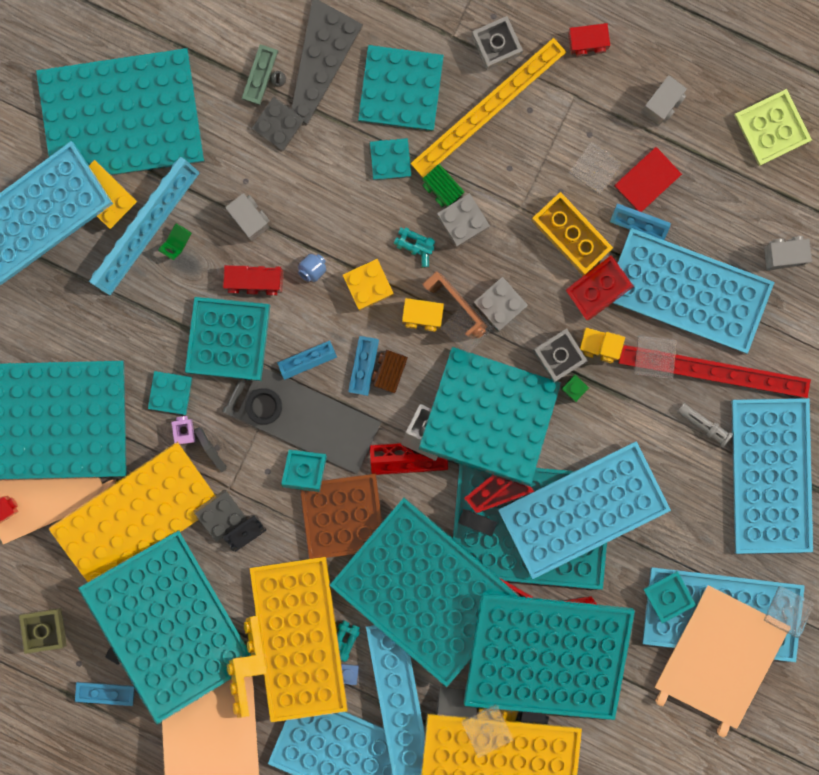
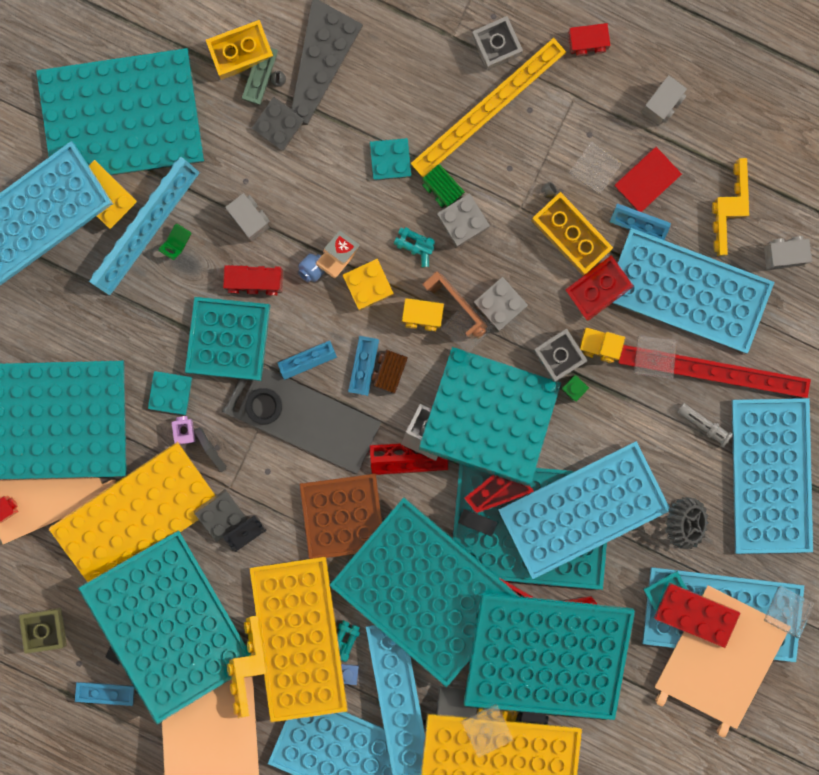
(239, 49): none -> yellow slope
(304, 470): teal plate -> none
(337, 254): none -> piece
(401, 88): teal plate -> none
(550, 190): none -> dark grey hinge
(686, 523): none -> dark grey gear
(697, 615): none -> red plate
(731, 207): none -> yellow bracket
(772, 127): yellowish green plate -> none

